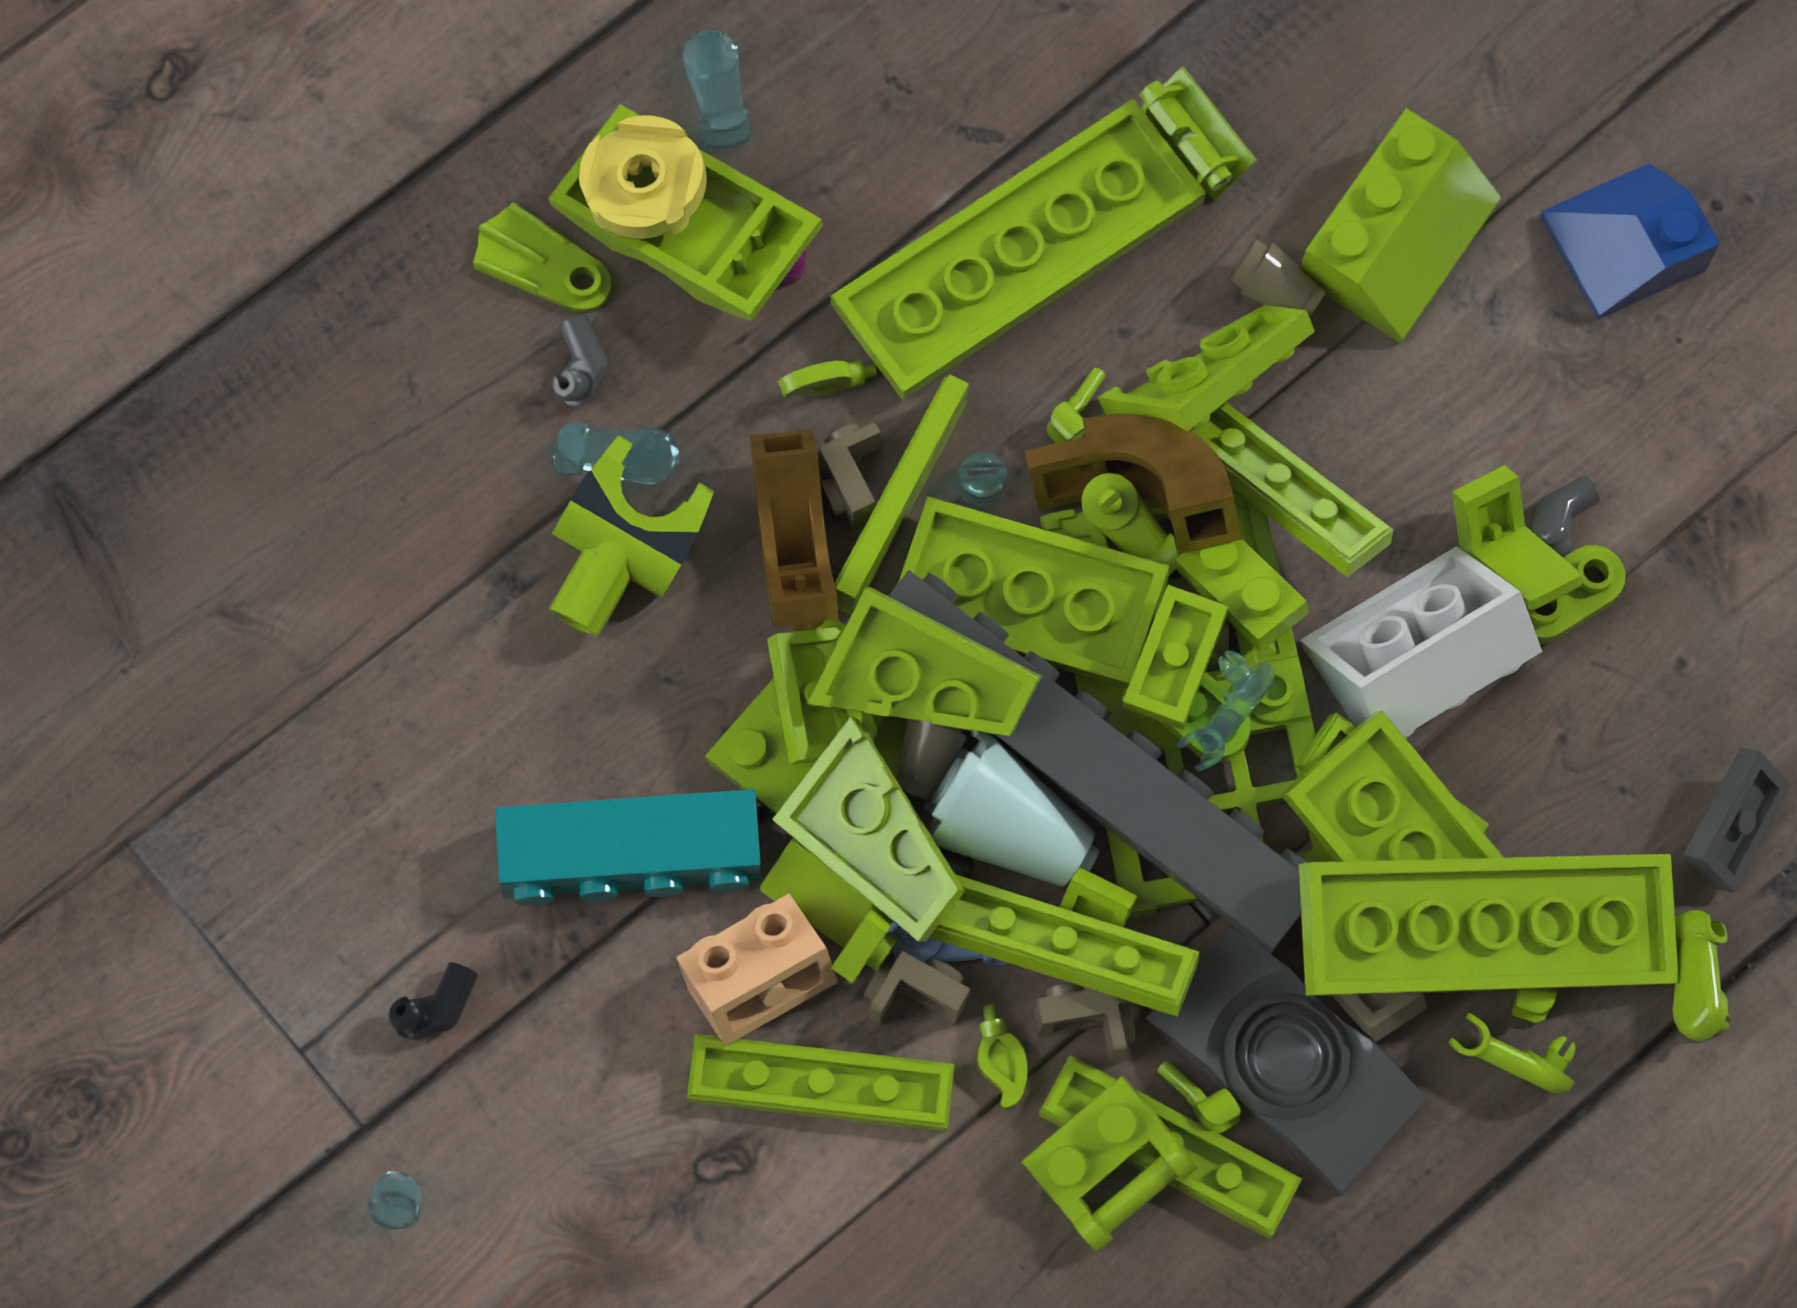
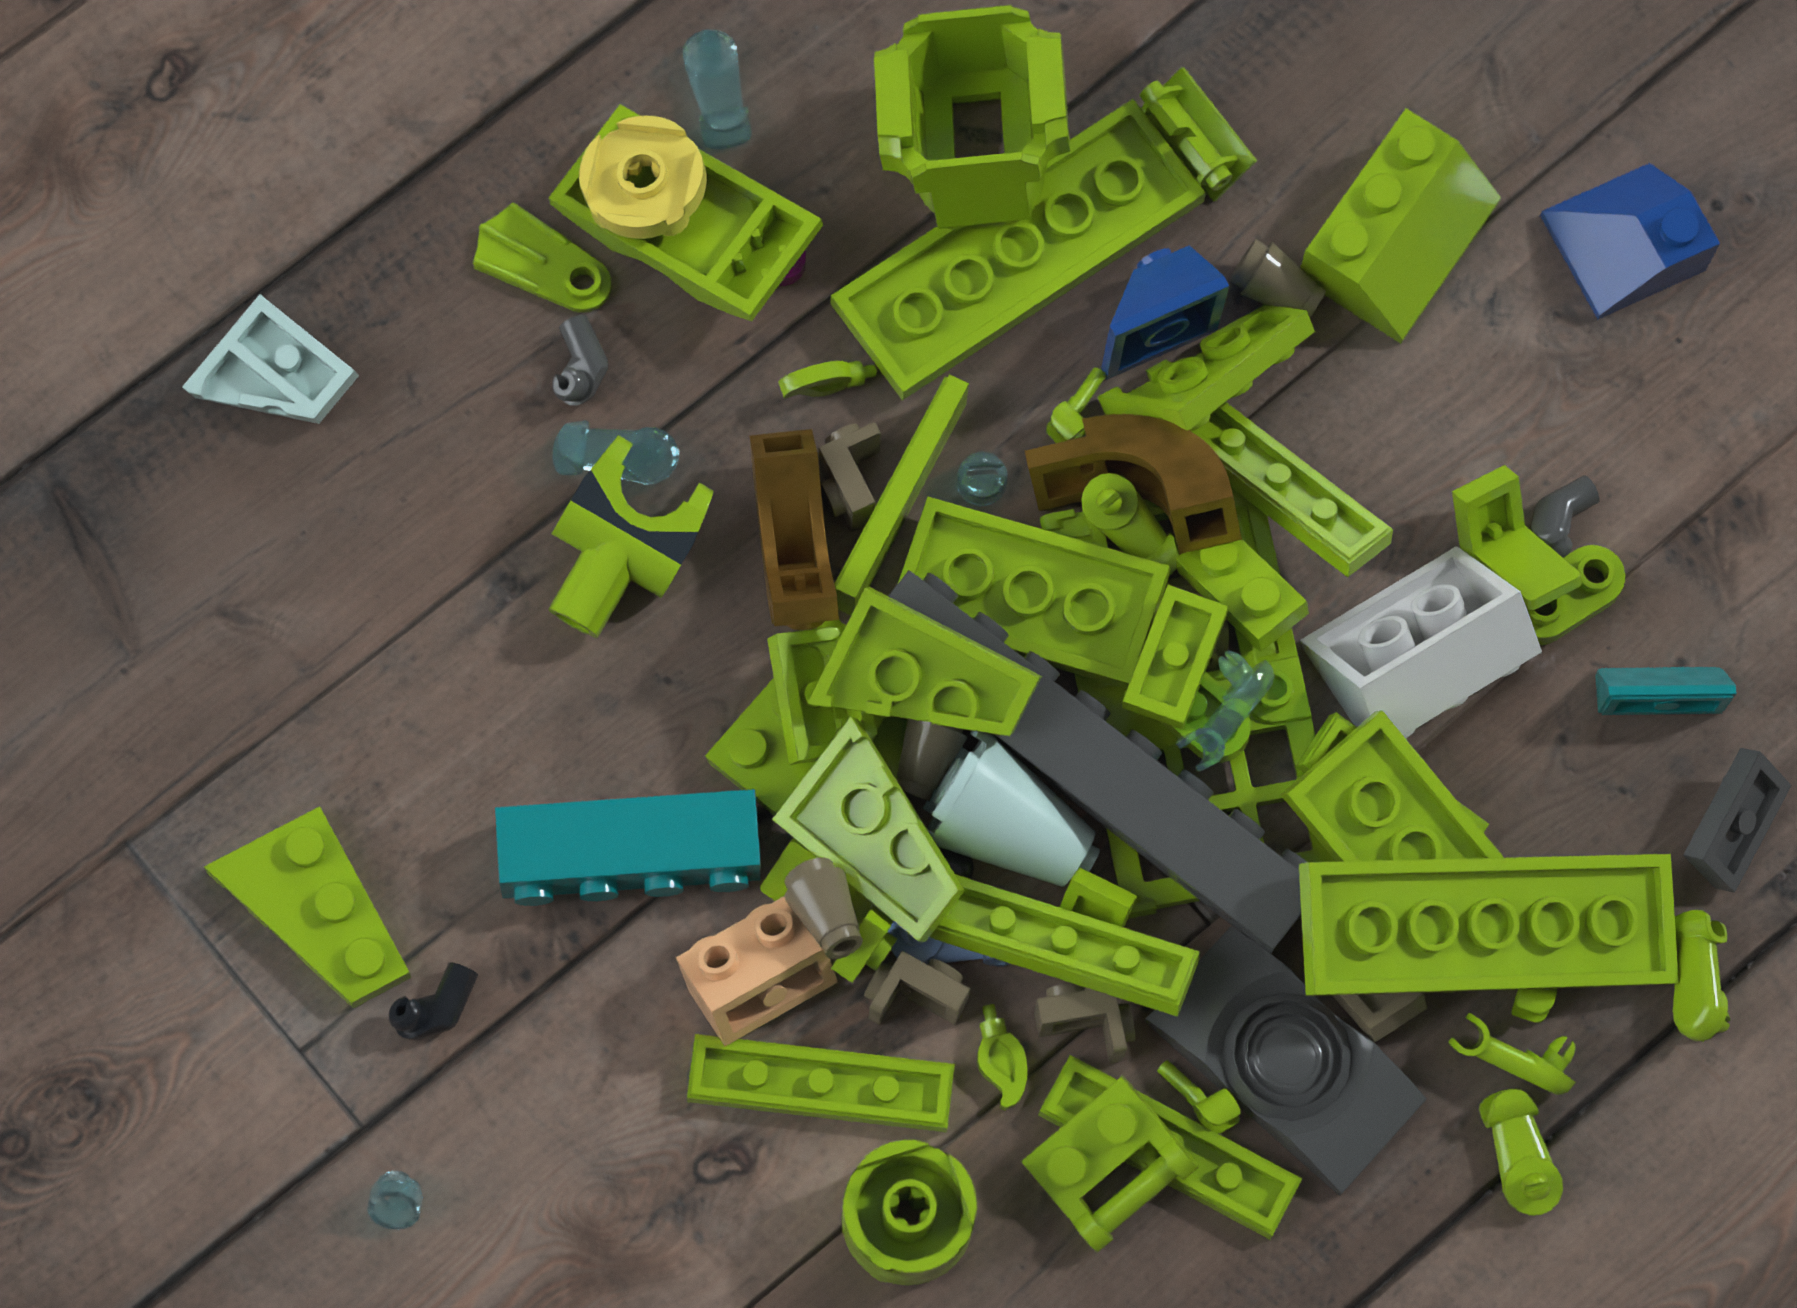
(272, 368): none -> light aqua wing
(316, 904): none -> lime wing
(824, 905): none -> dark tan cone
(928, 1181): none -> lime brick
(963, 60): none -> lime piece
(1164, 307): none -> blue slope
(1524, 1163): none -> lime piece
(1663, 690): none -> teal slope

